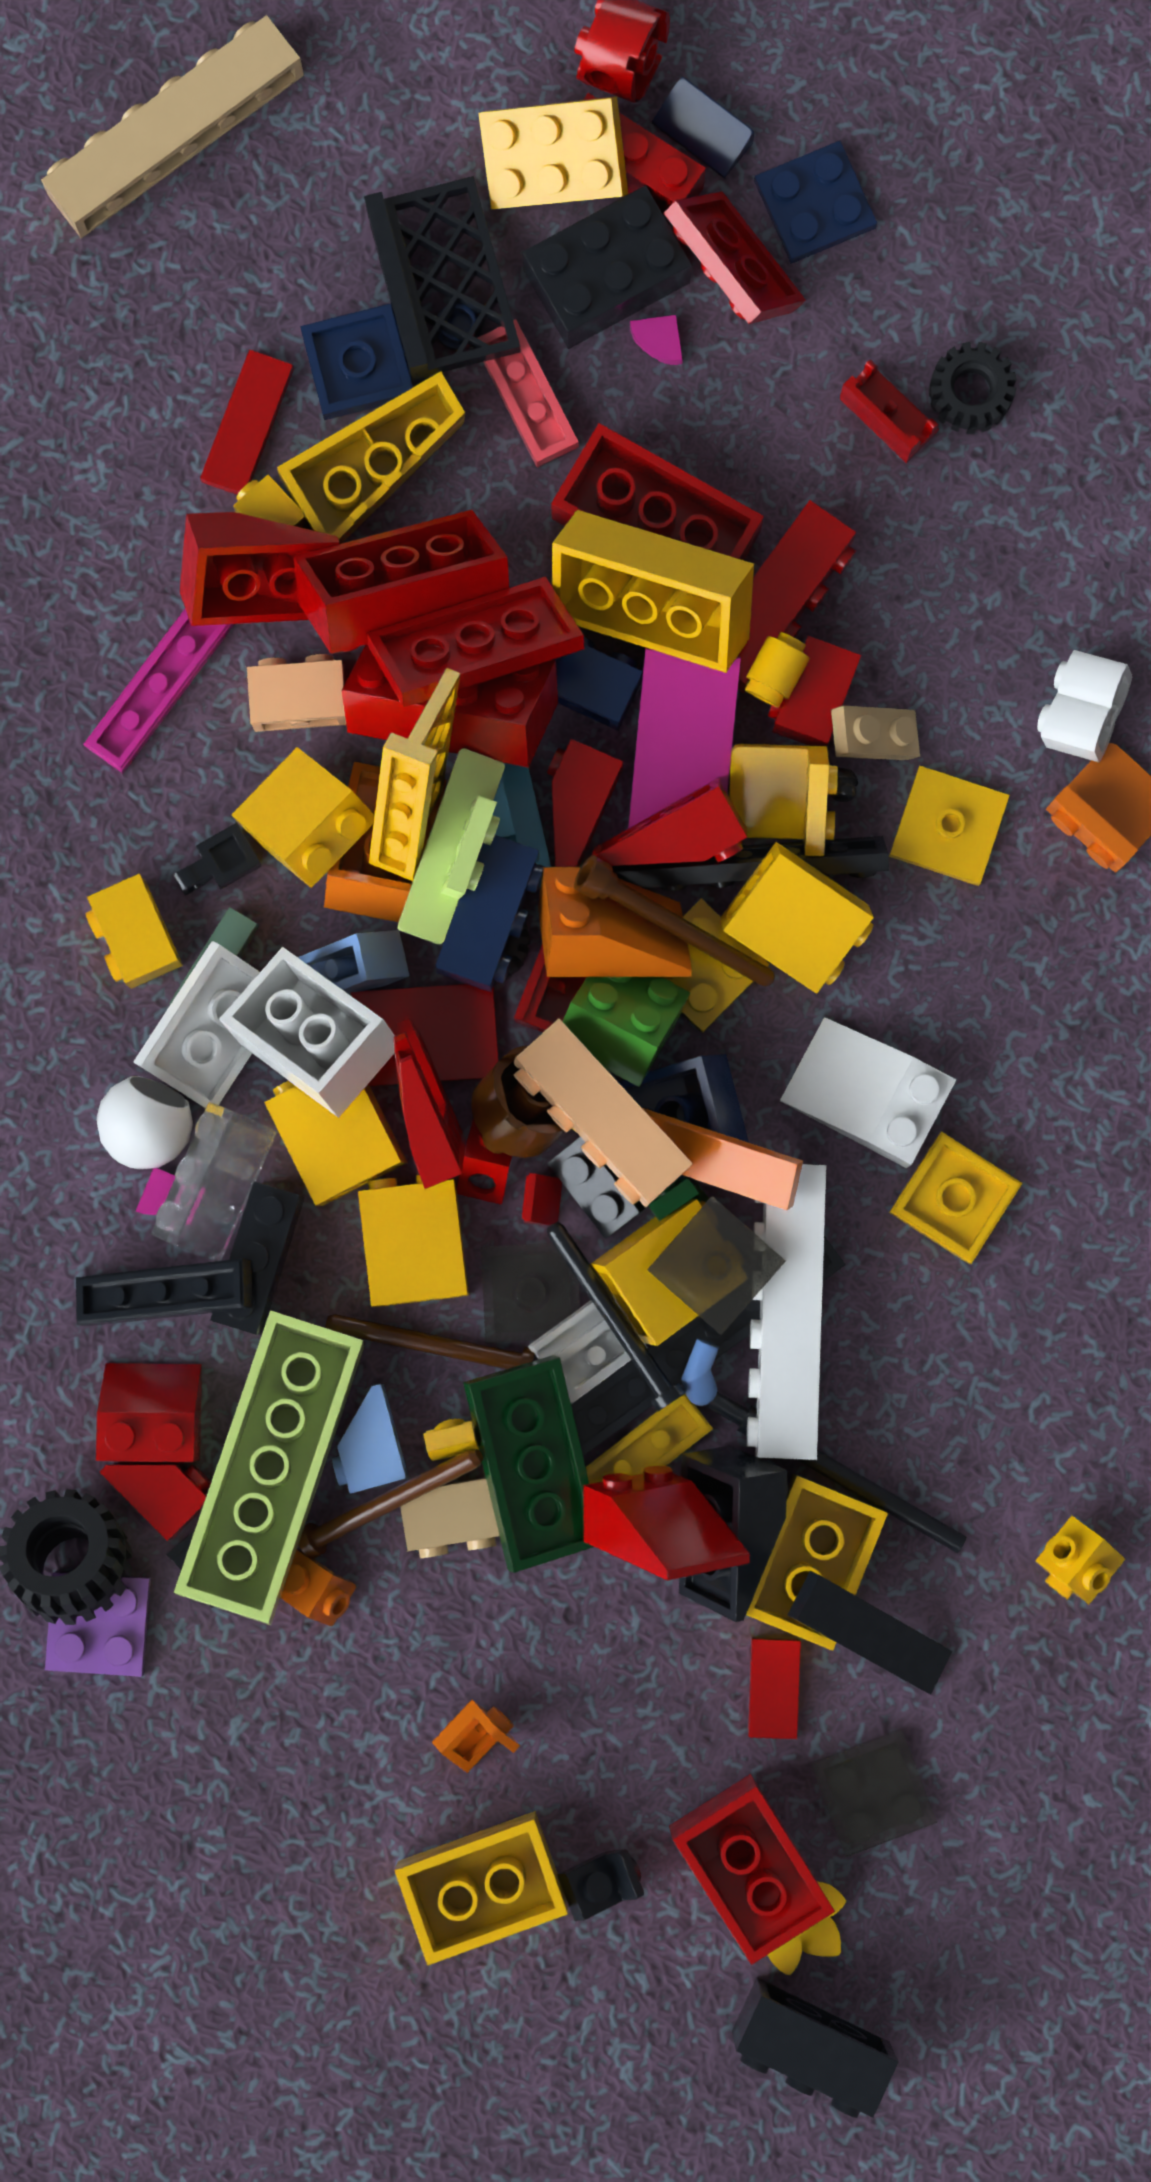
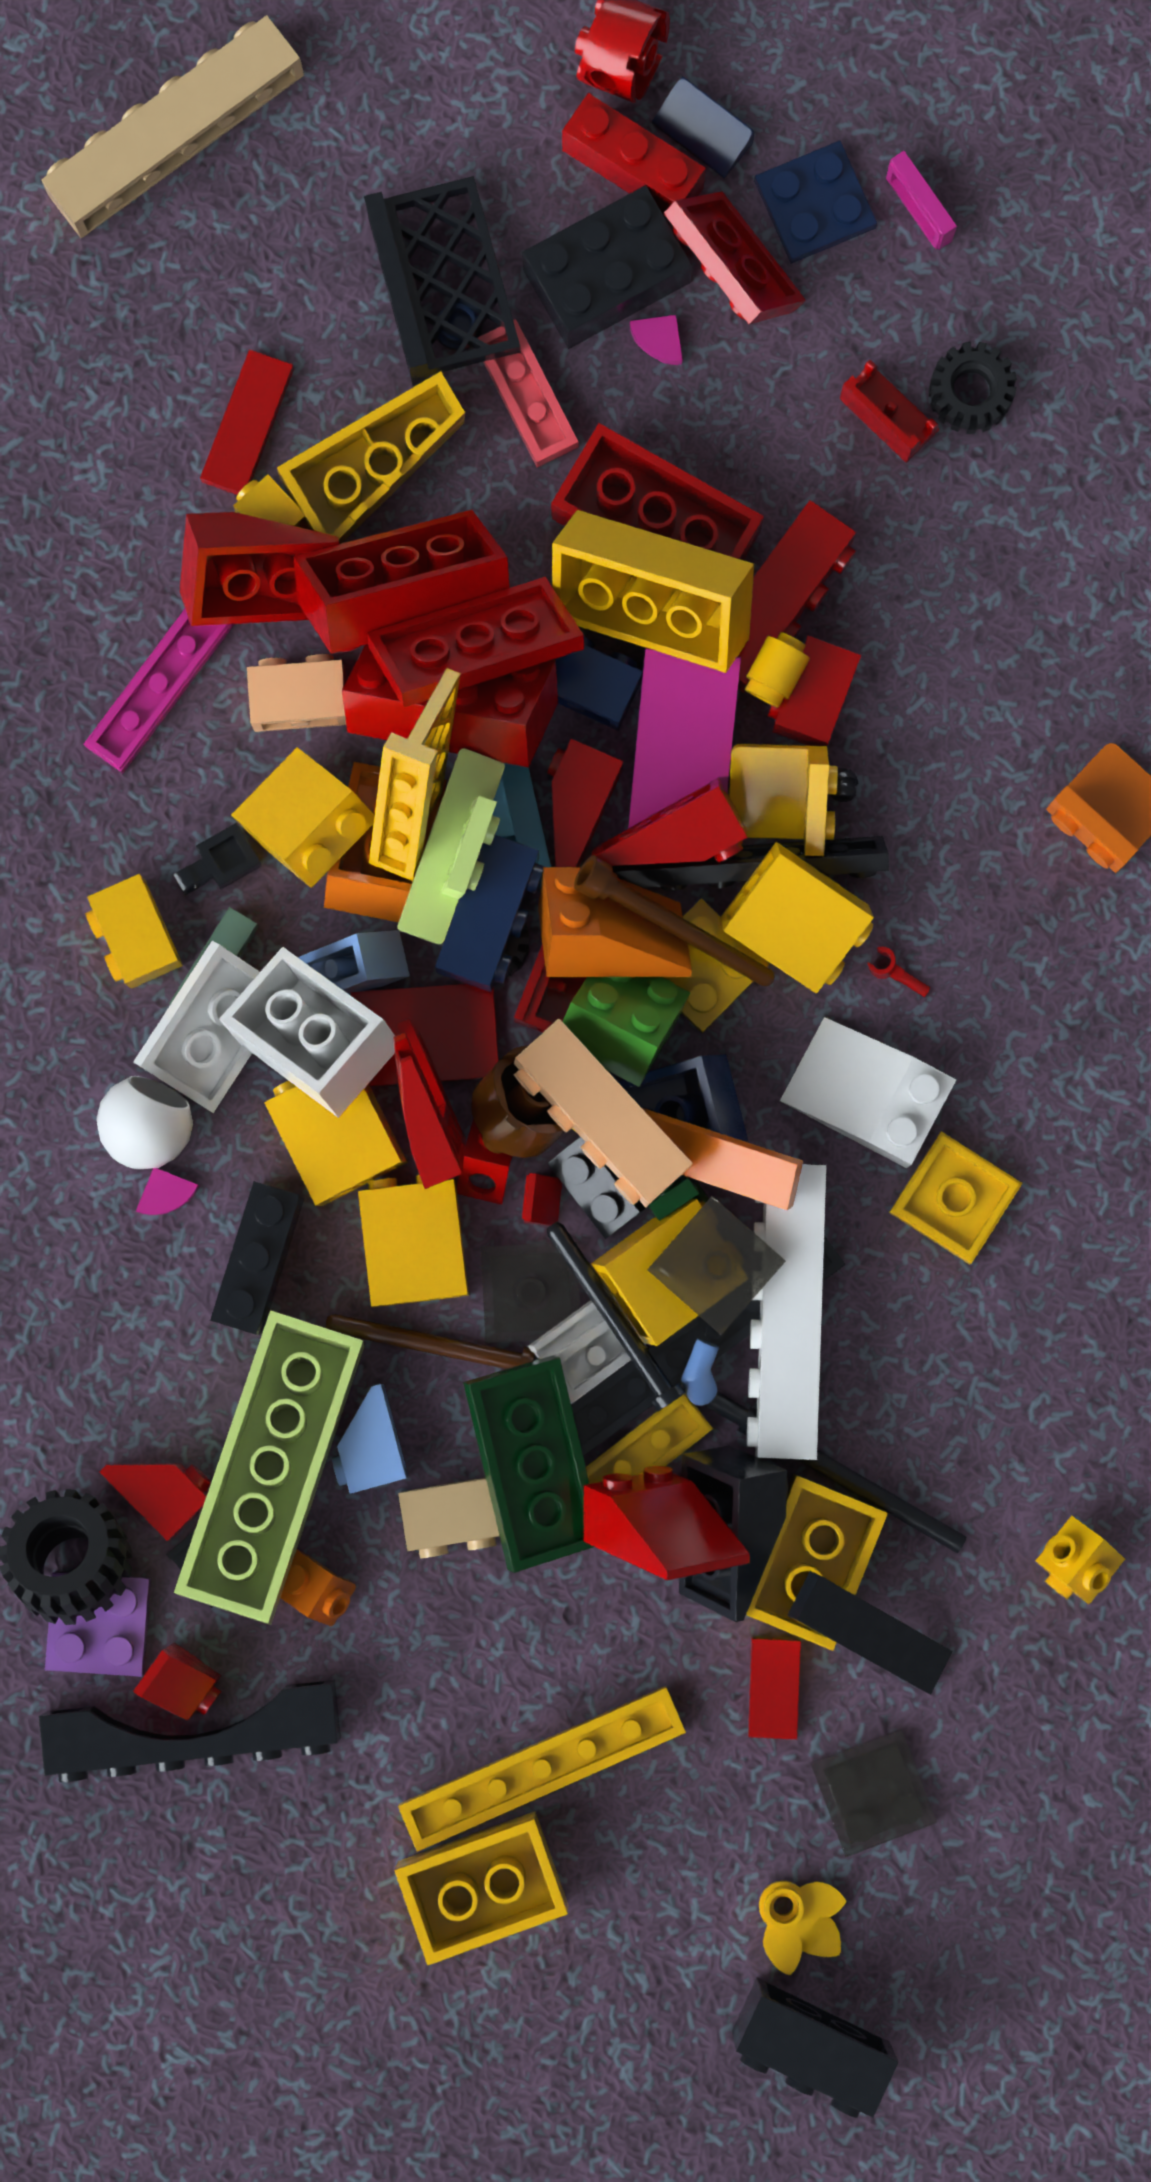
(92, 1740): none -> black arch
(149, 1413): red slope -> none
(164, 1292): black tile -> none
(179, 1683): none -> red slope
(213, 1182): clear brick -> none
(315, 1538): reddish brown bar -> none
(356, 361): dark blue plate -> none
(450, 1439): yellow slope -> none
(474, 1734): orange bracket -> none
(541, 1768): none -> yellow plate
(553, 153): yellow plate -> none
(601, 1883): black bracket -> none
(750, 1869): red slope -> none
(875, 733): tan plate -> none
(897, 973): none -> red hand
(920, 201): none -> dark pink tile
(949, 825): yellow plate -> none
(1085, 705): white brick -> none

